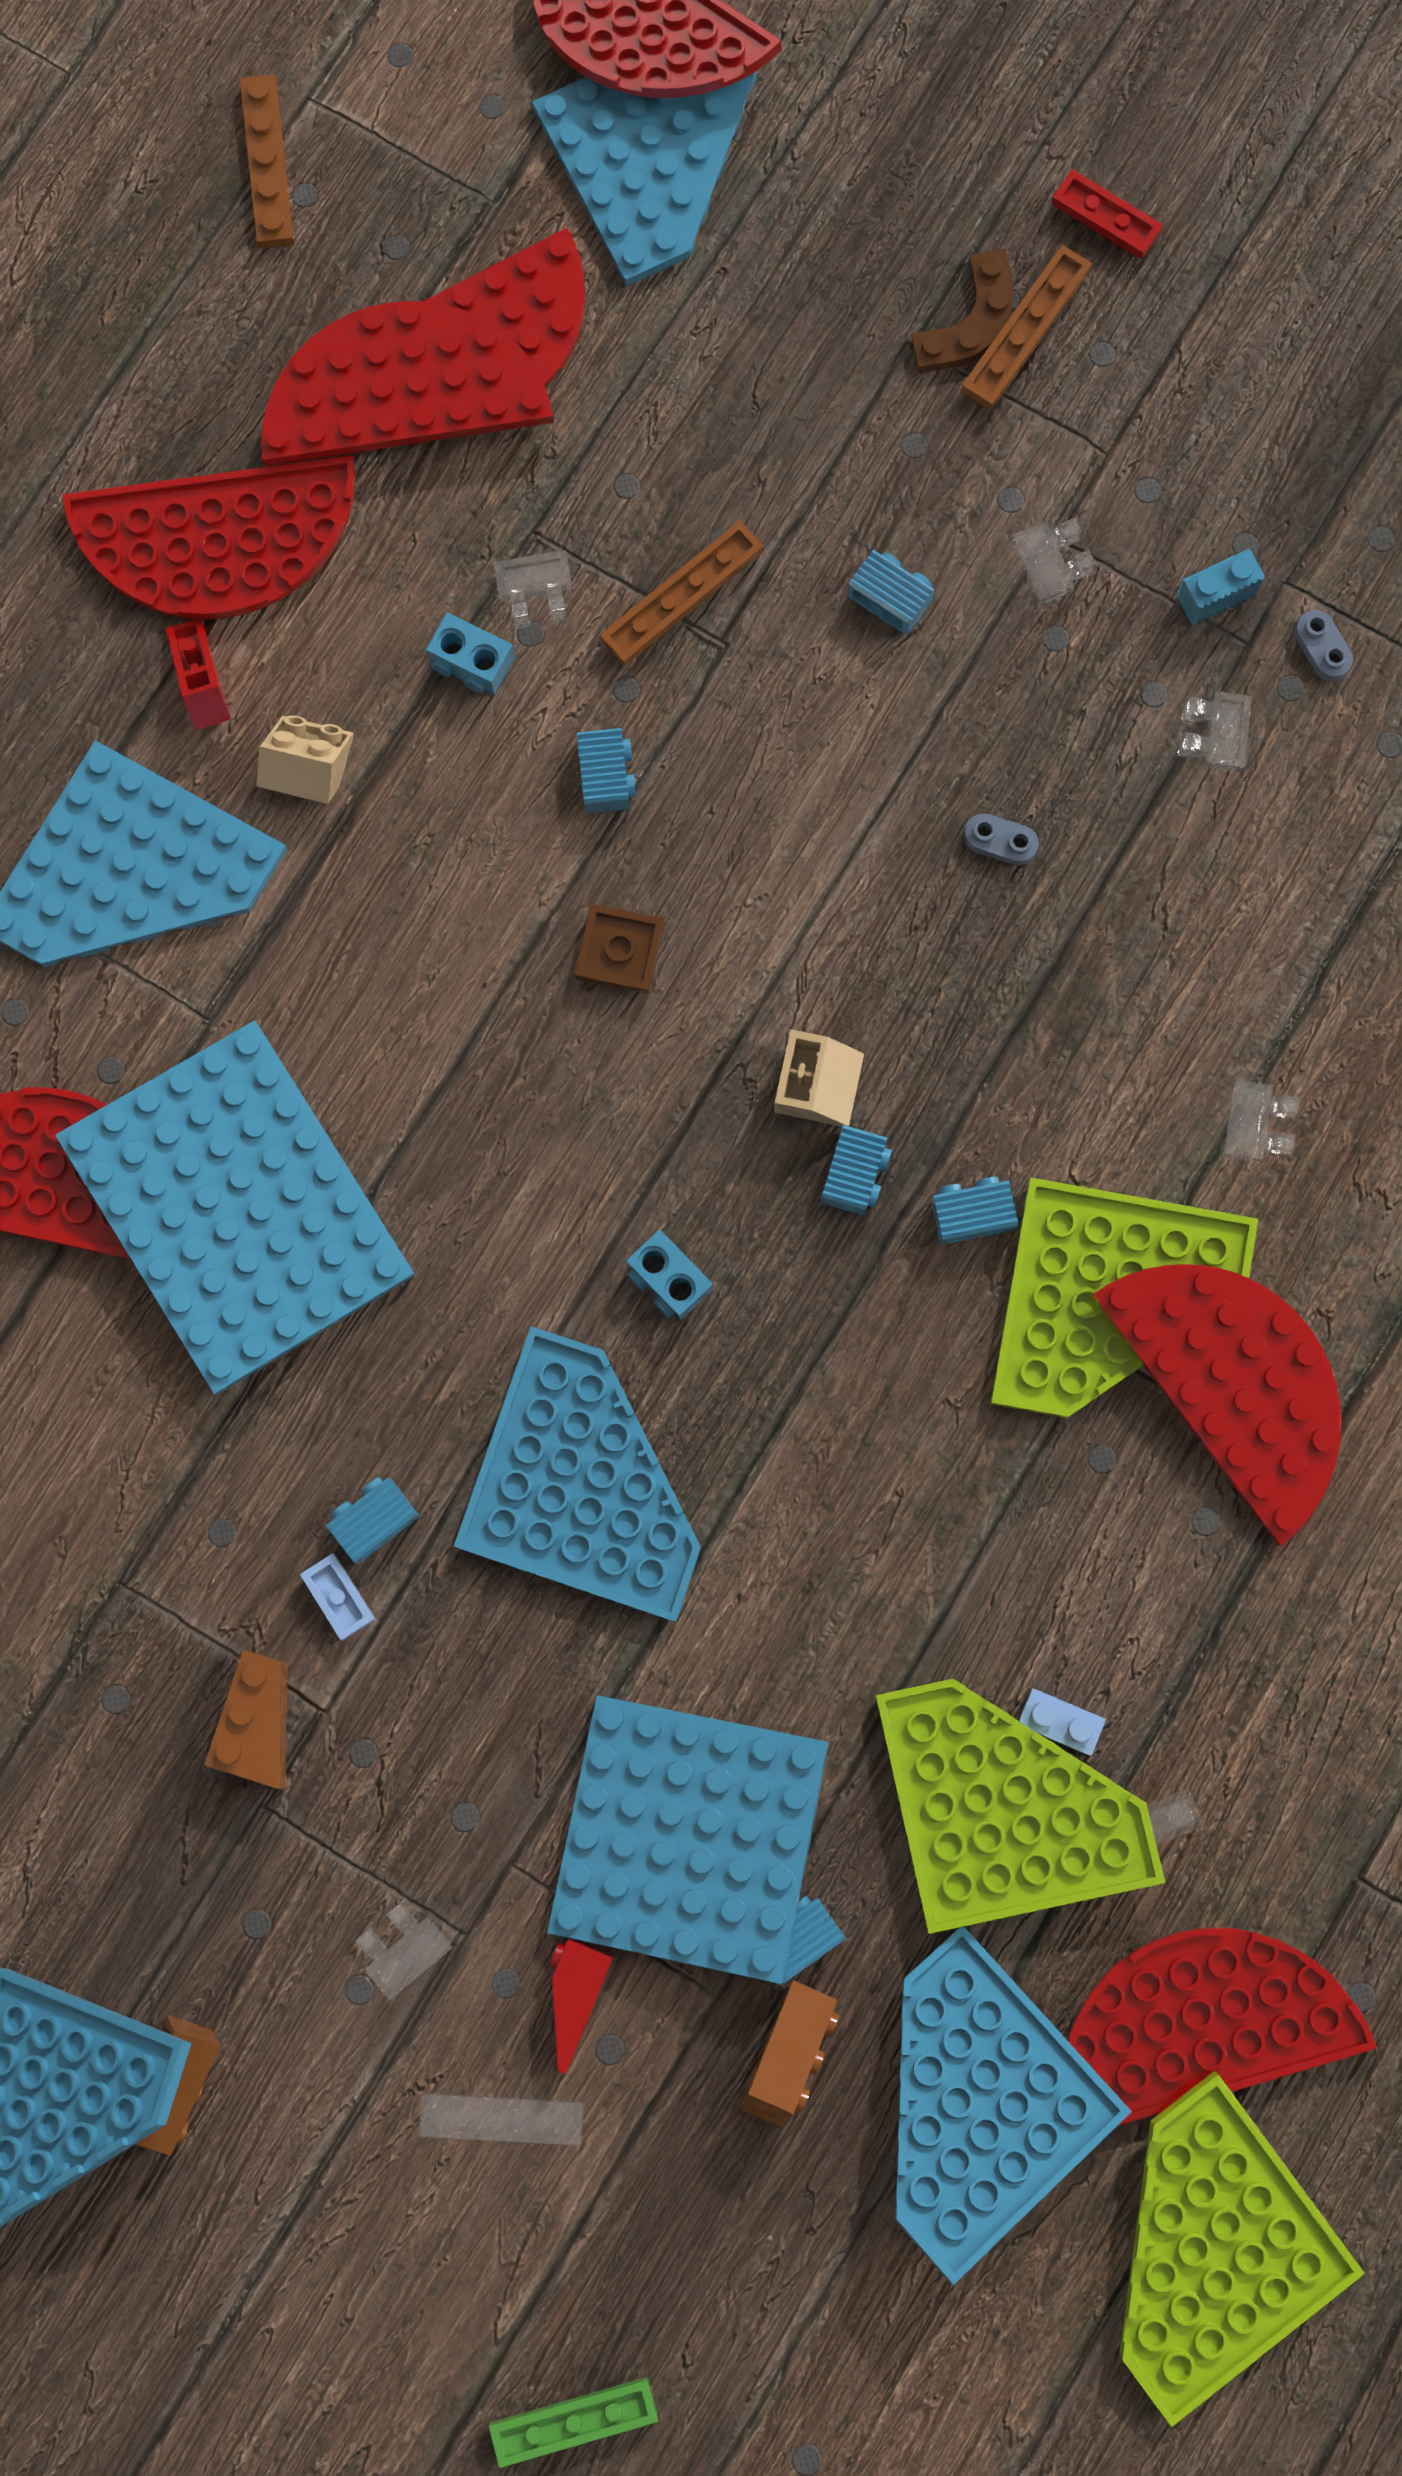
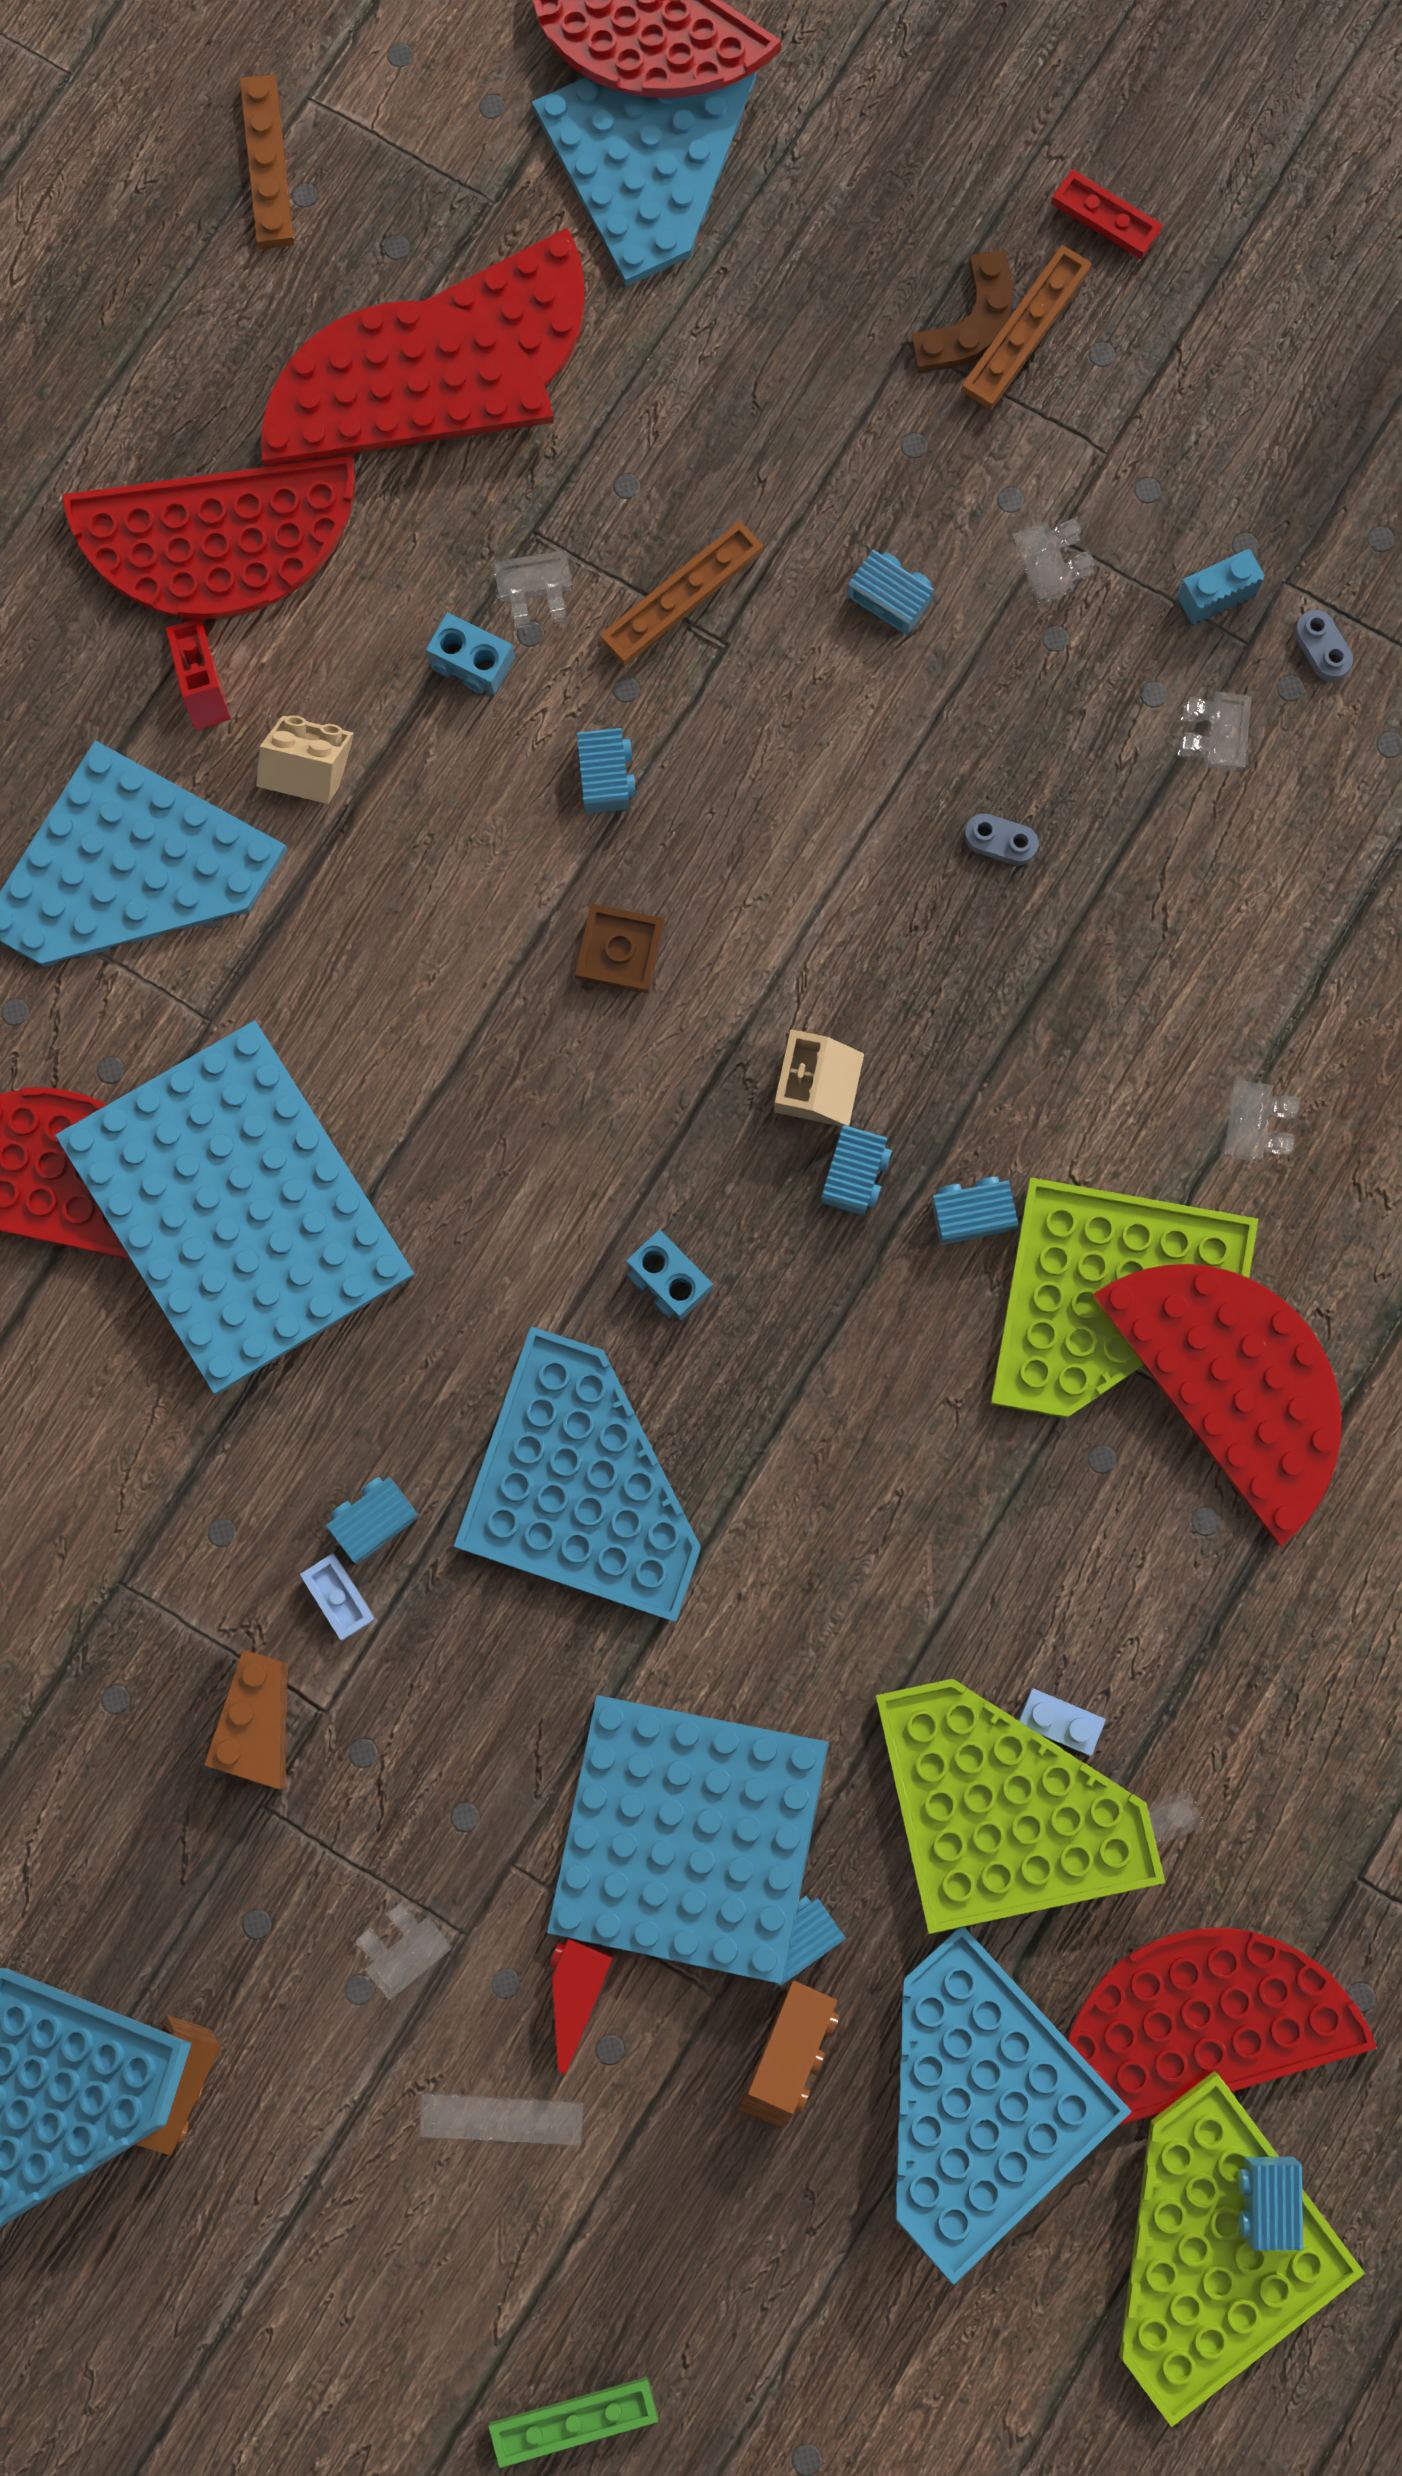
(1271, 2203): none -> dark azure brick

